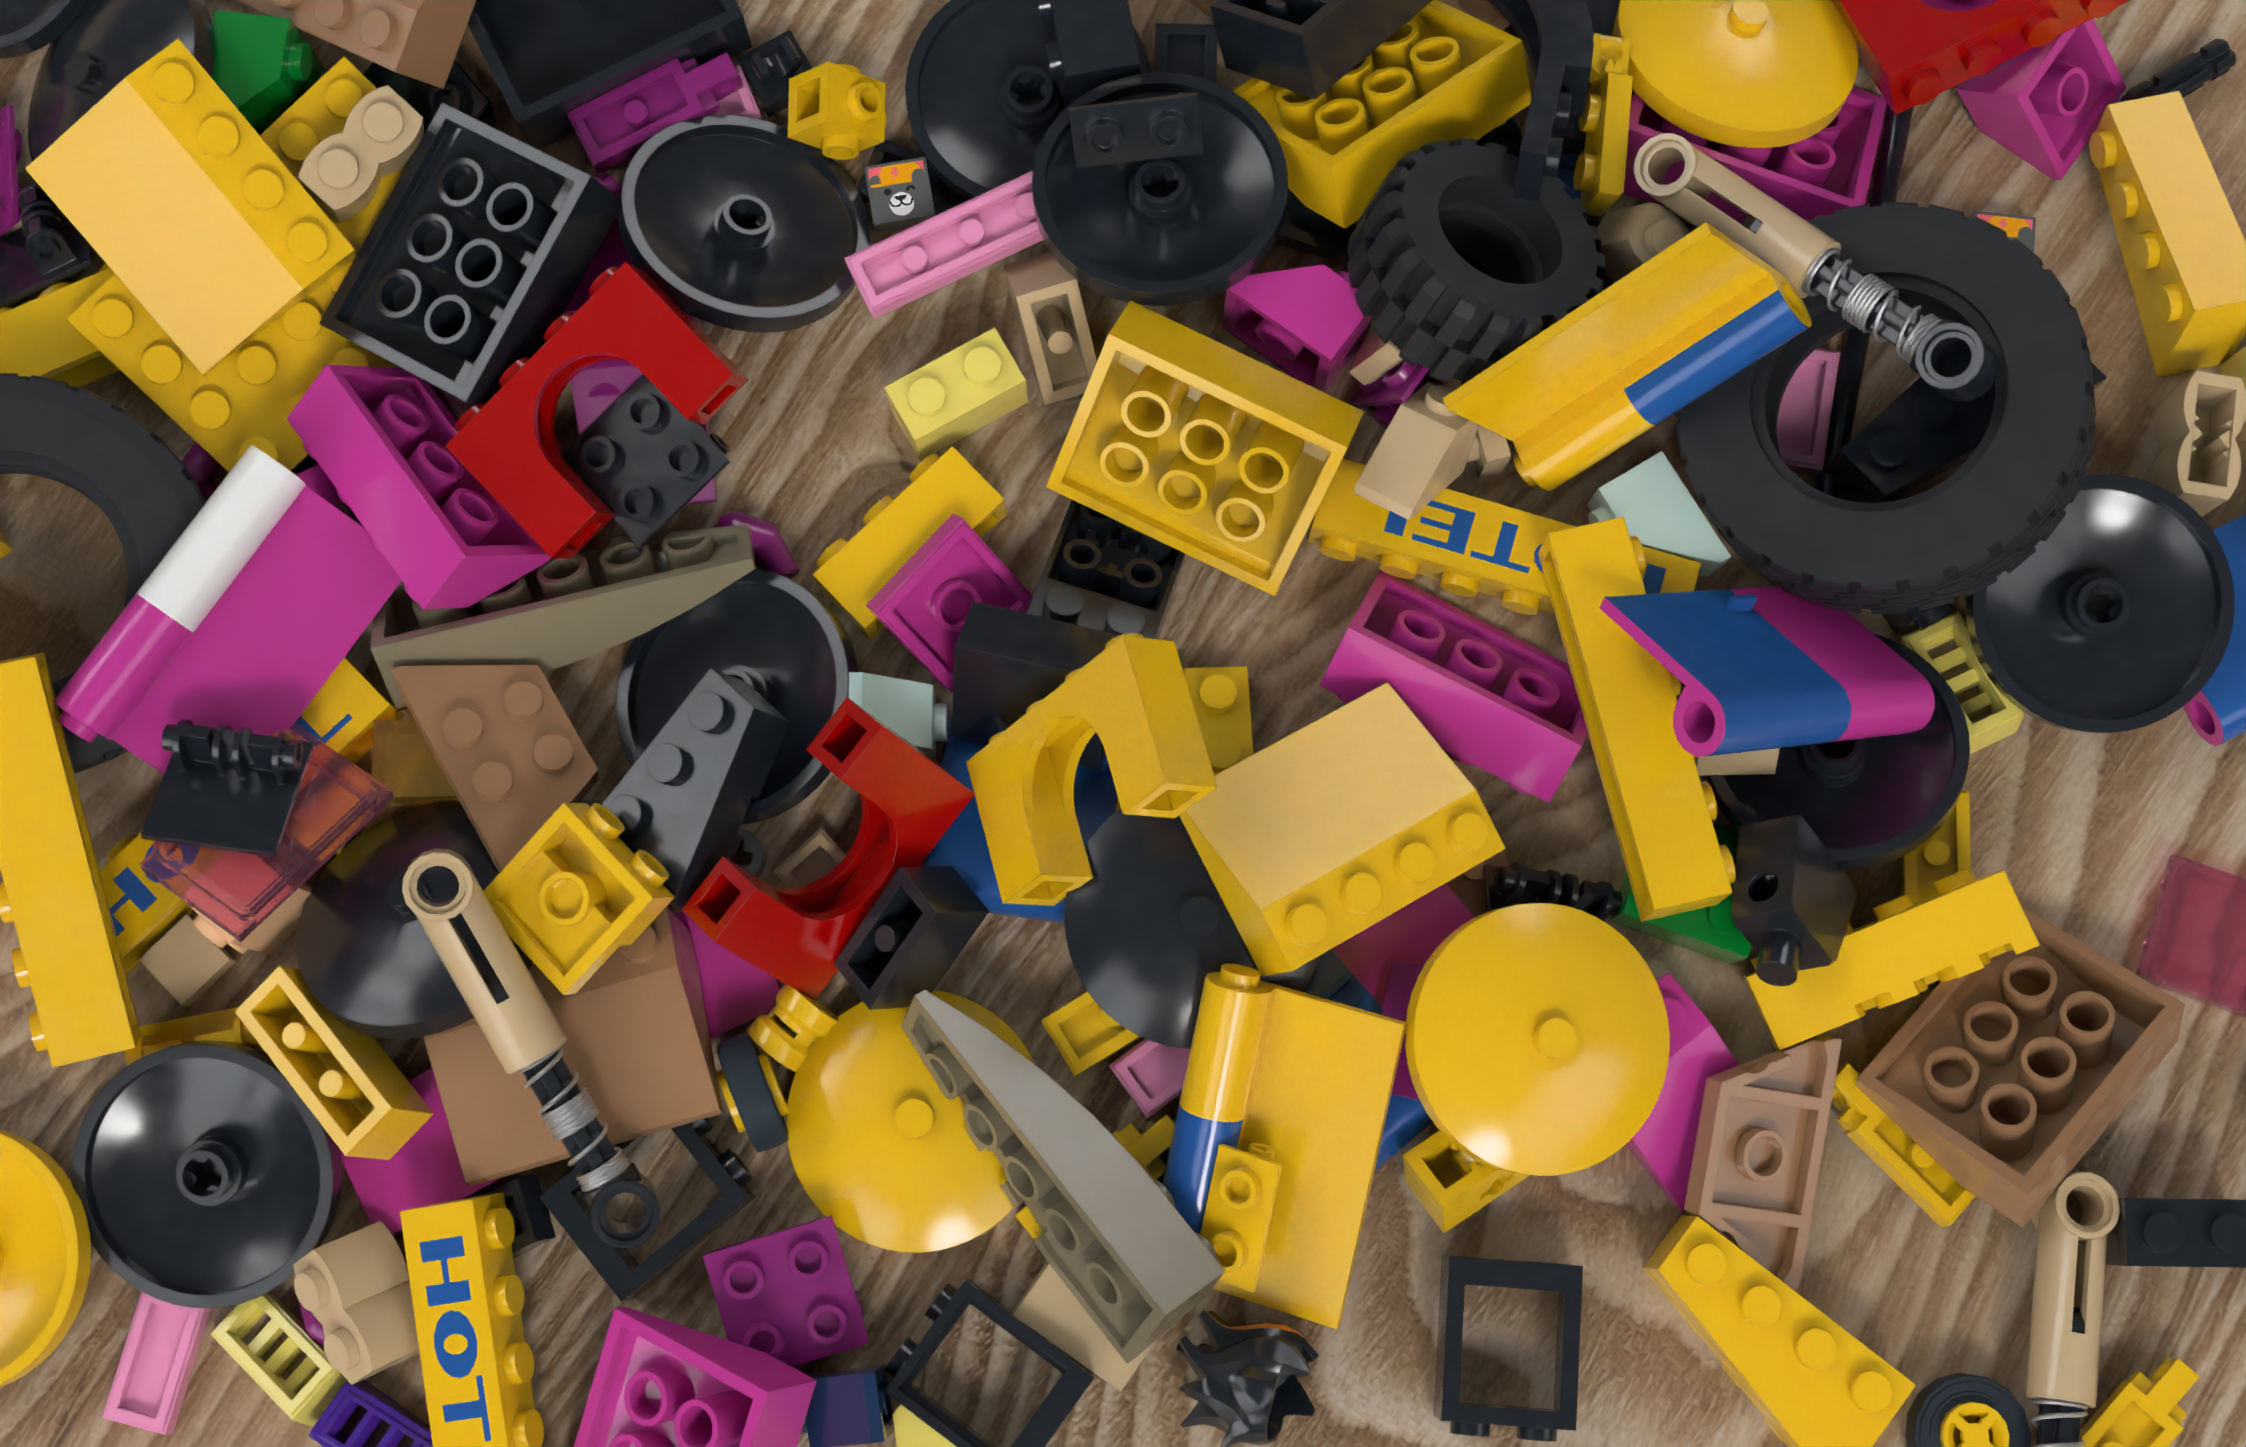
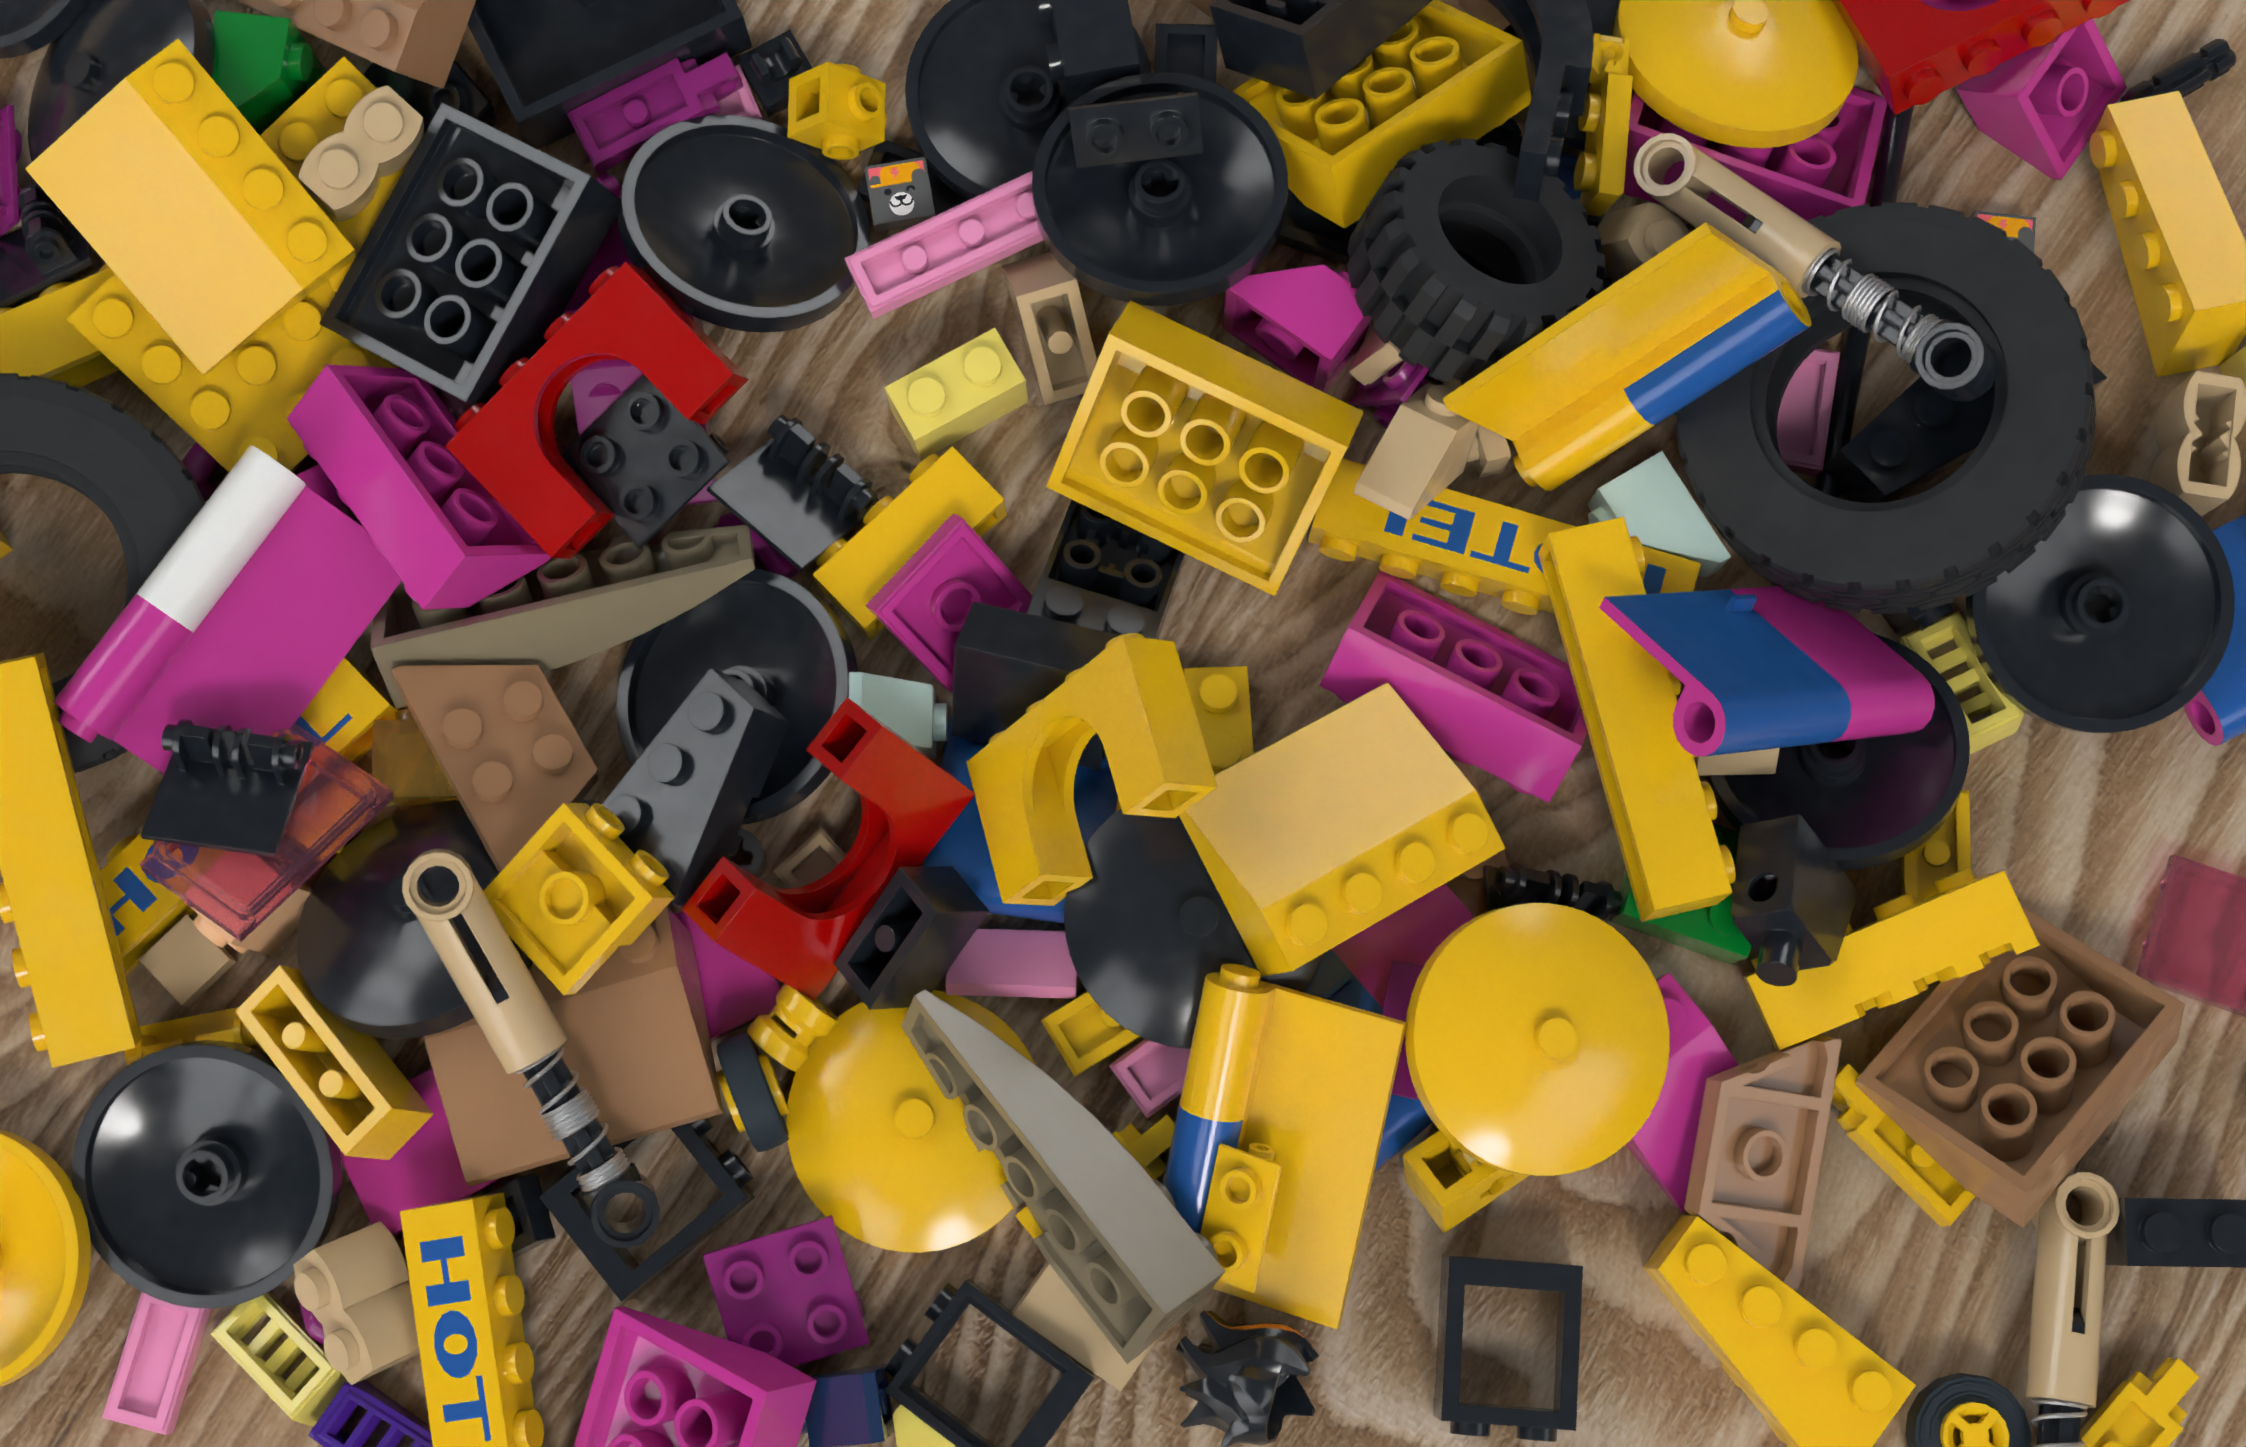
(795, 493): none -> black hinge
(1013, 965): none -> bright pink tile

